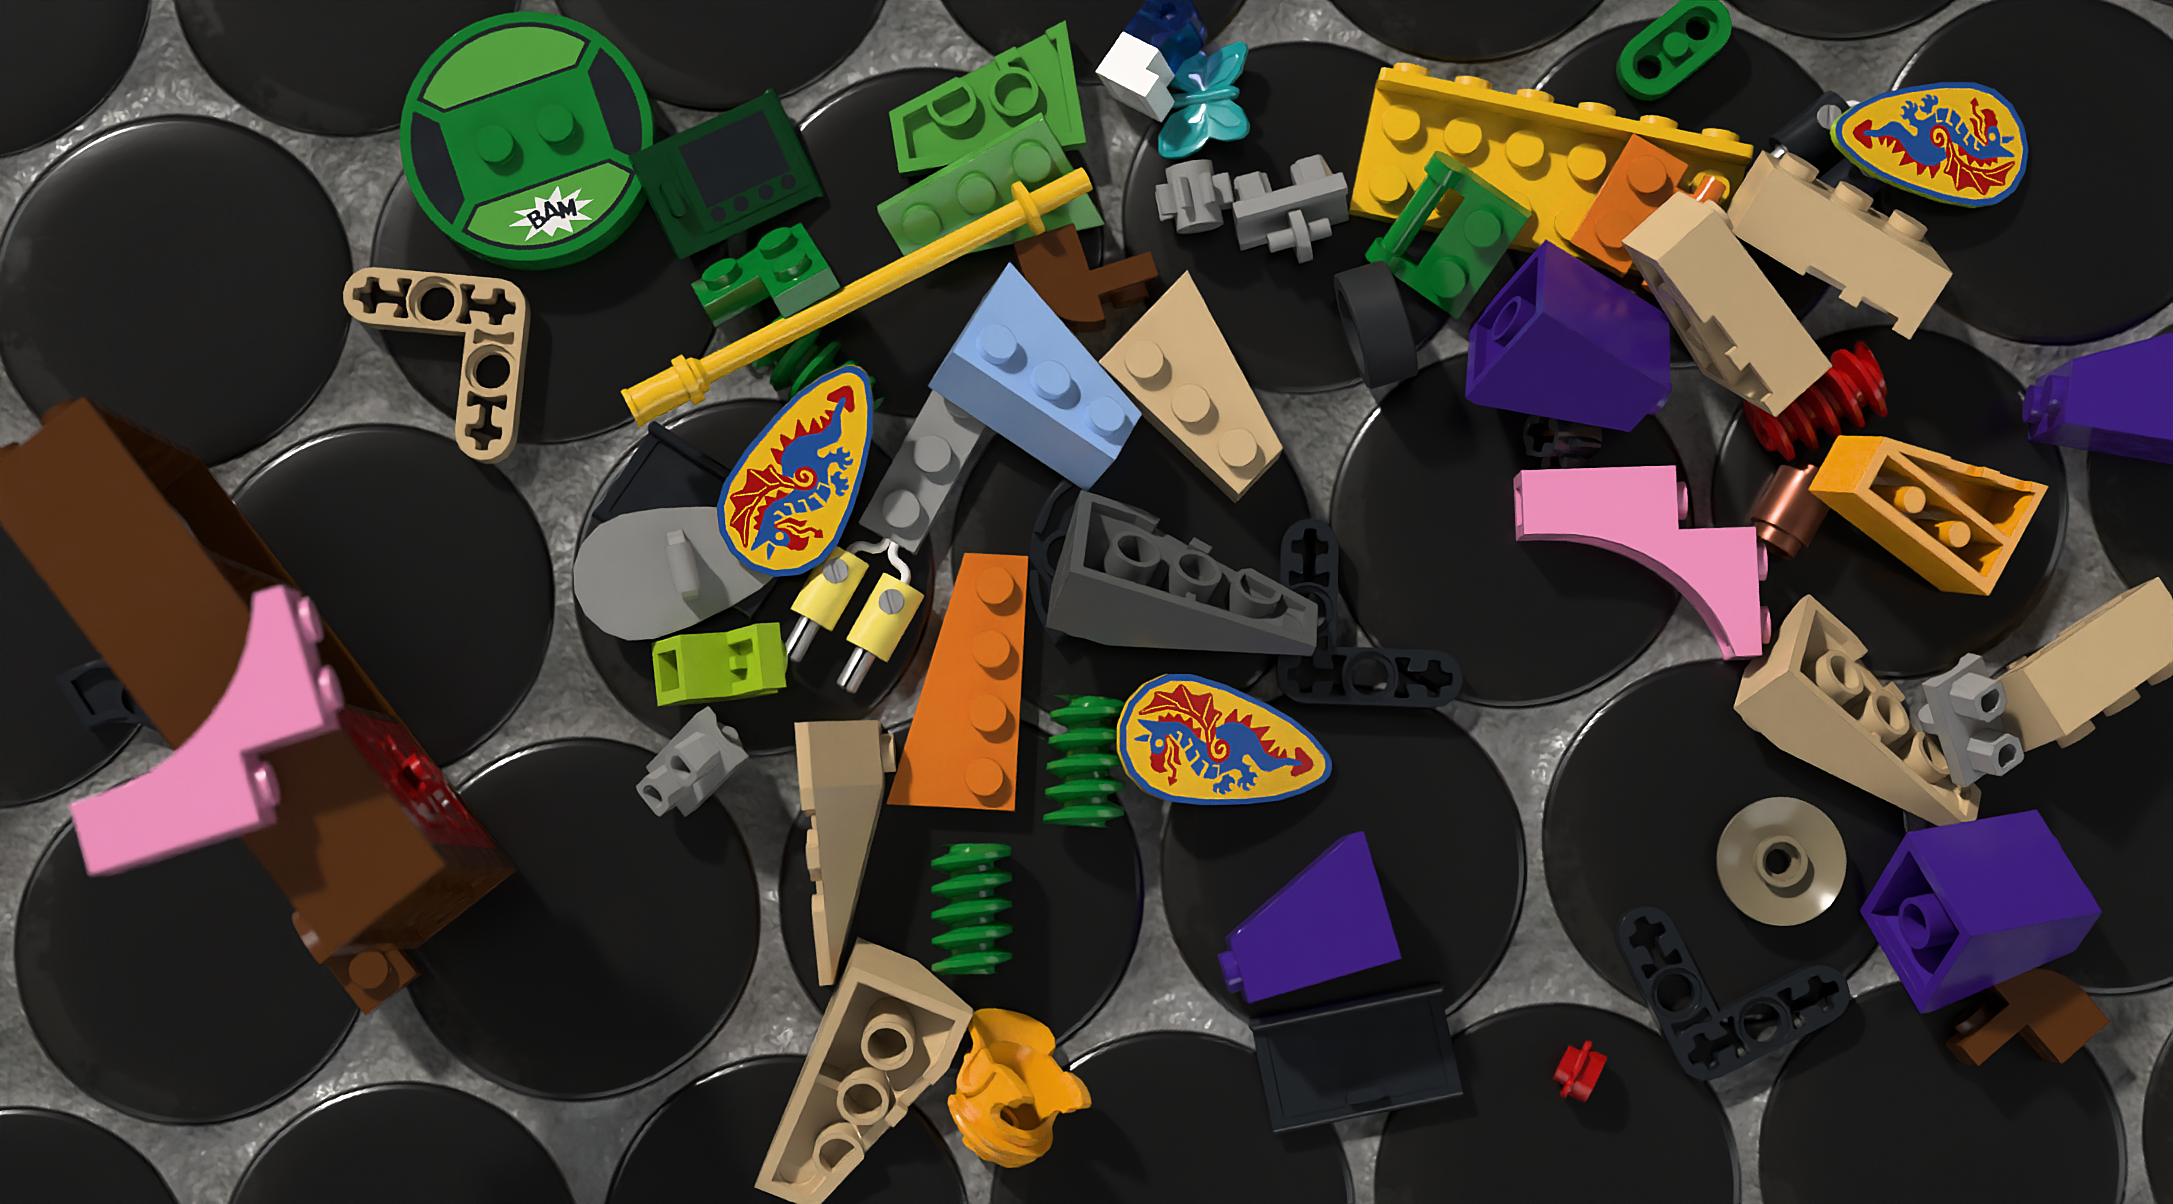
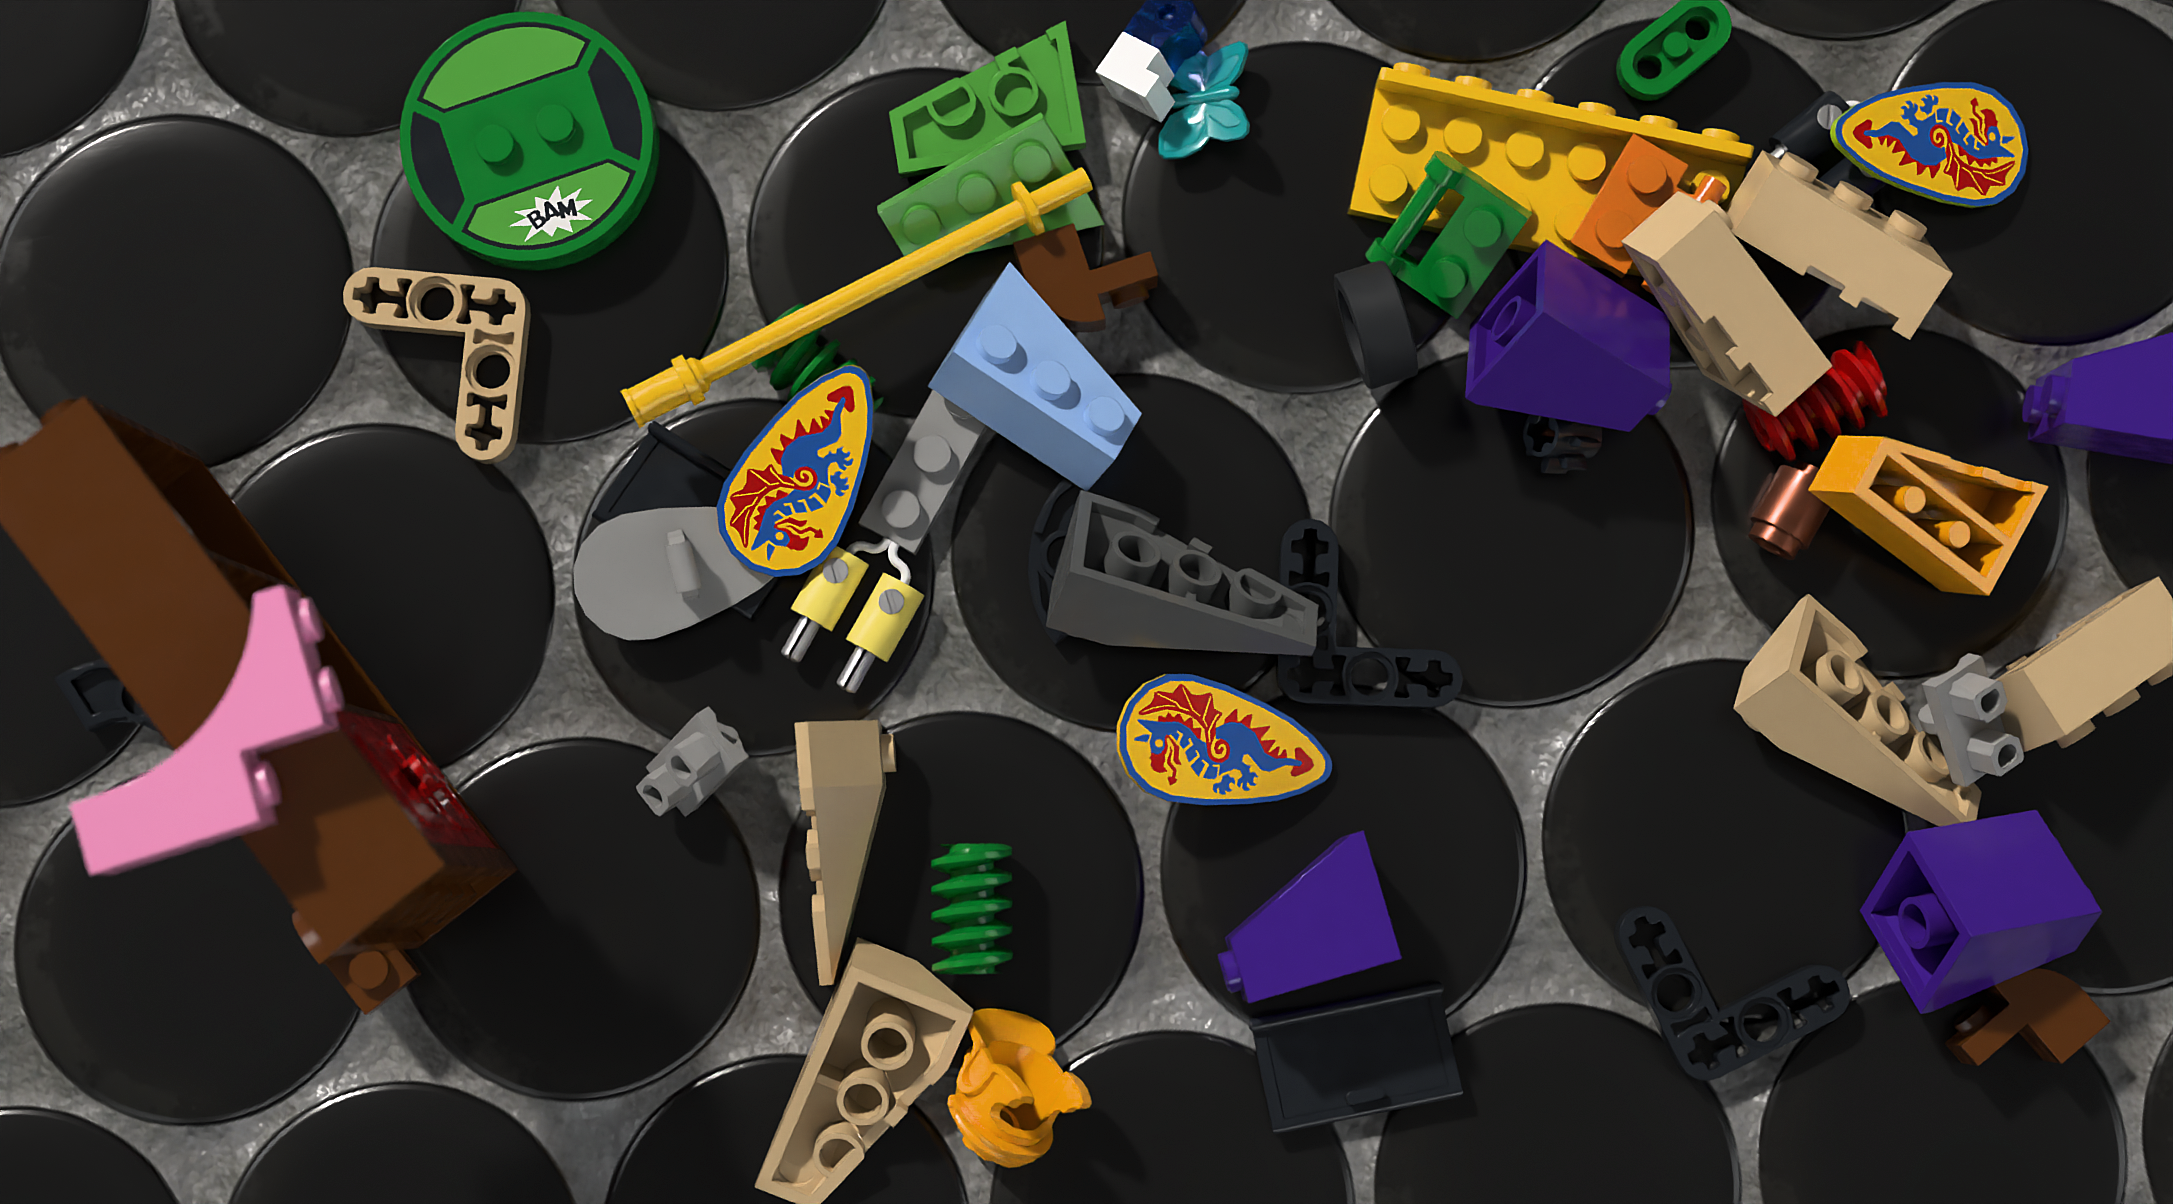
(720, 665): lime brick -> none
(726, 175): dark green container -> none
(781, 266): green plate -> none
(970, 705): orange wing -> none
(1086, 762): green piece -> none
(1194, 196): light grey gear -> none
(1194, 390): tan wedge -> none
(1293, 213): light grey hips -> none
(1579, 1071): red plate -> none
(1638, 517): bright pink arch -> none
(1813, 861): dark tan dish -> none

